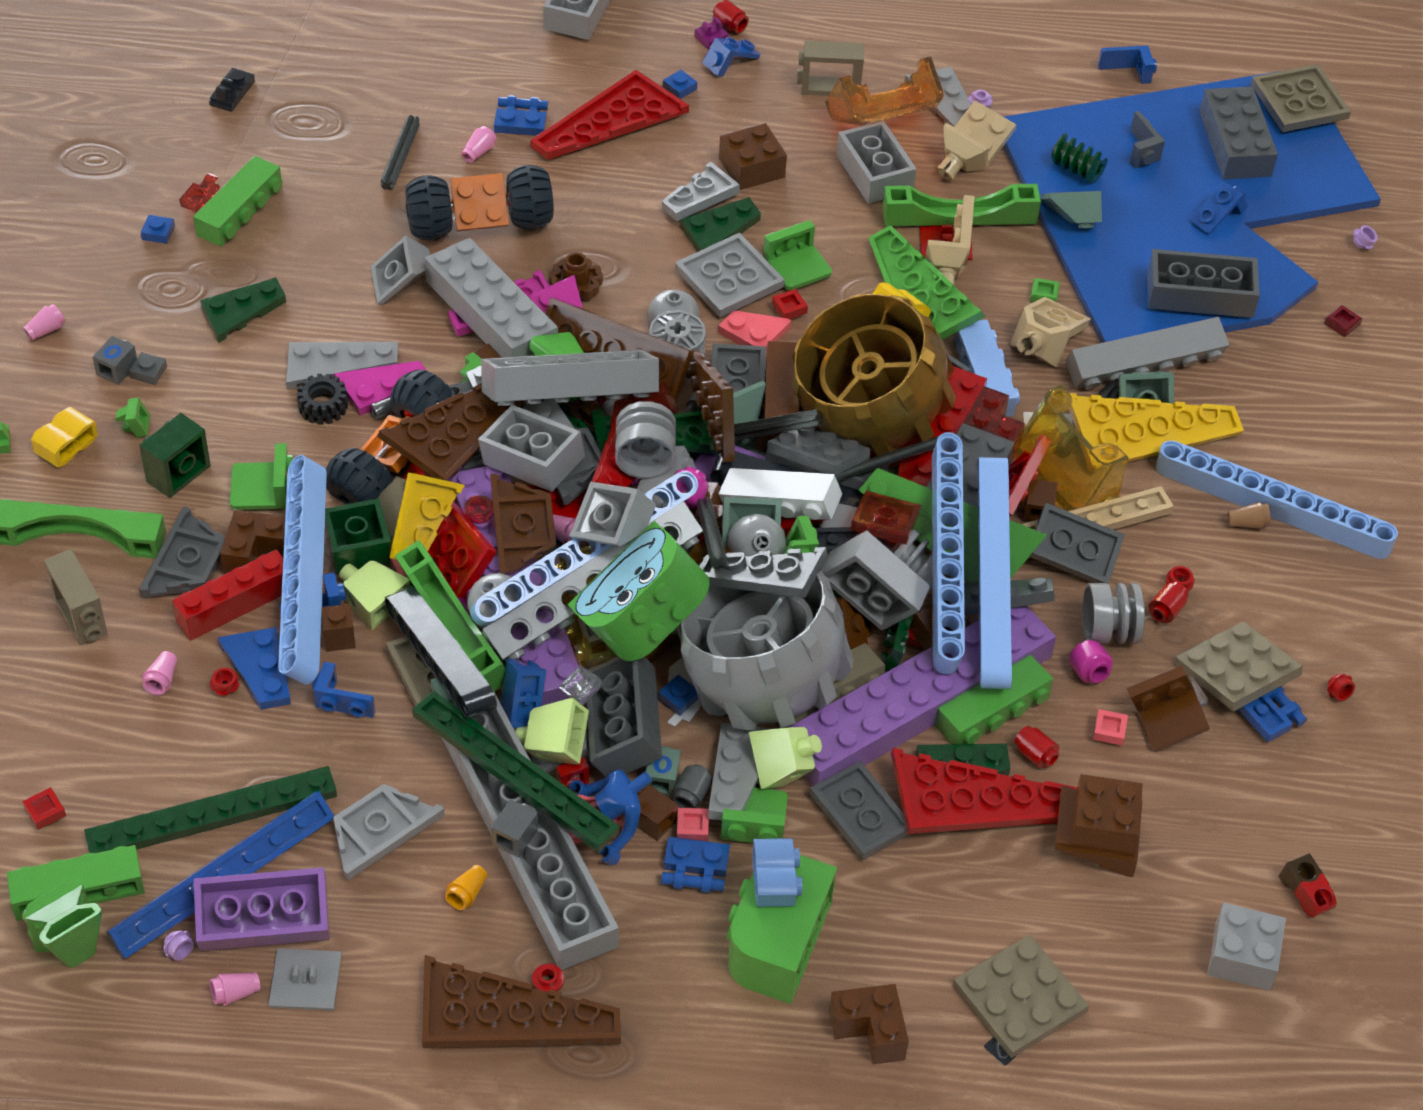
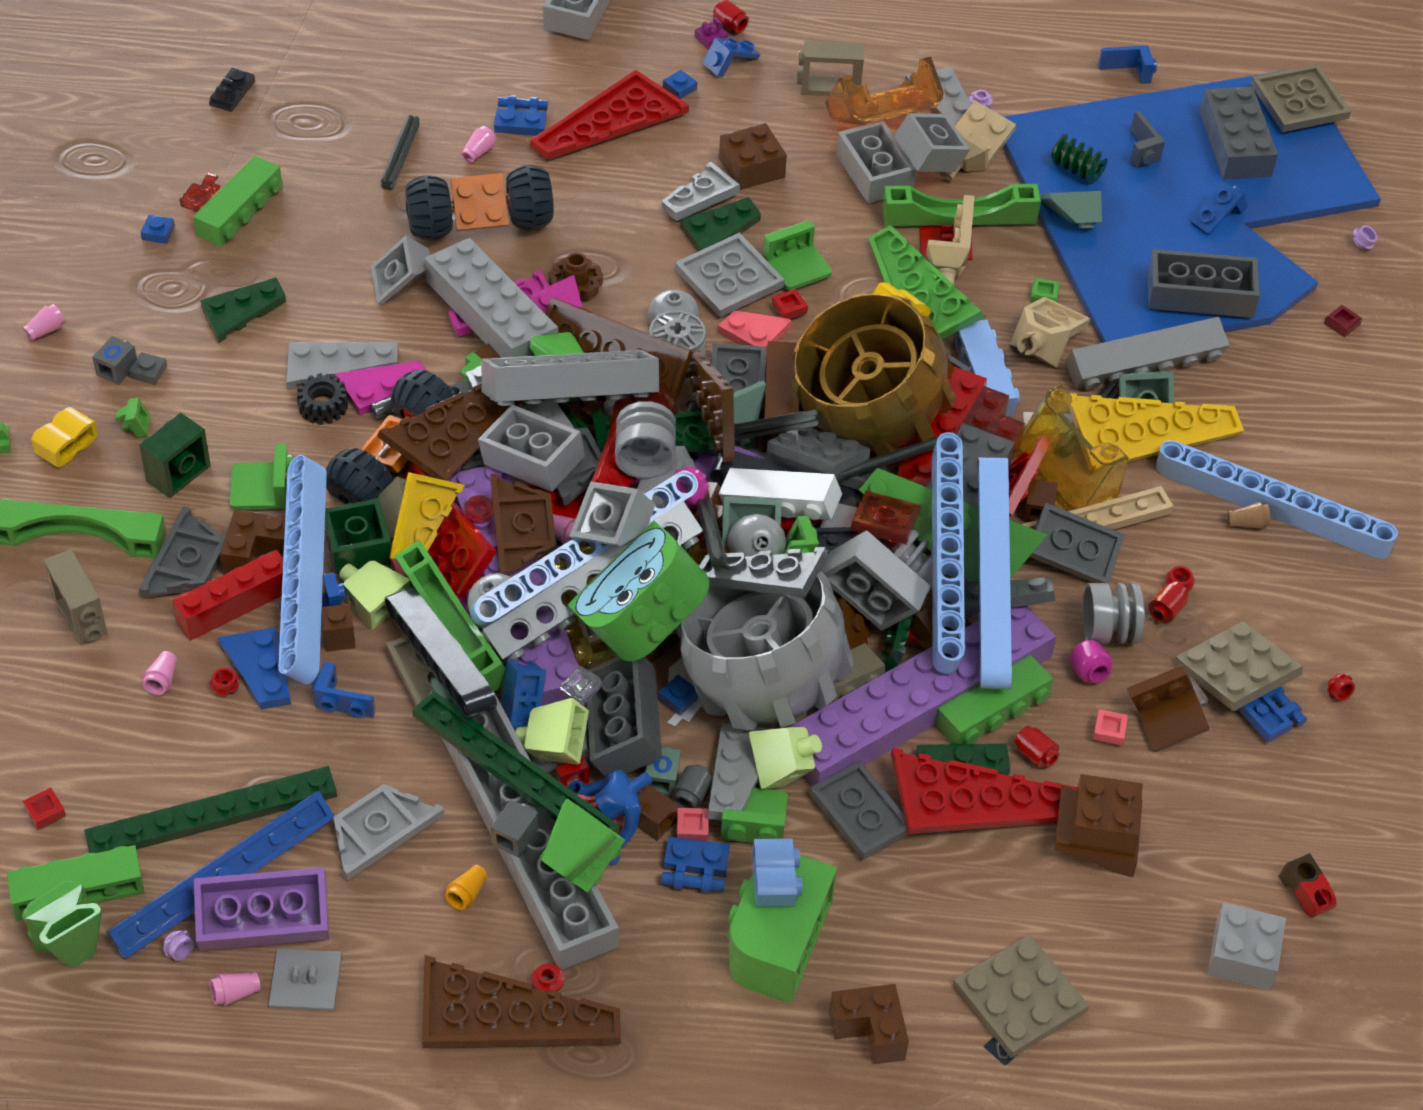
(580, 846): none -> bright green piece
(931, 142): none -> light grey brick

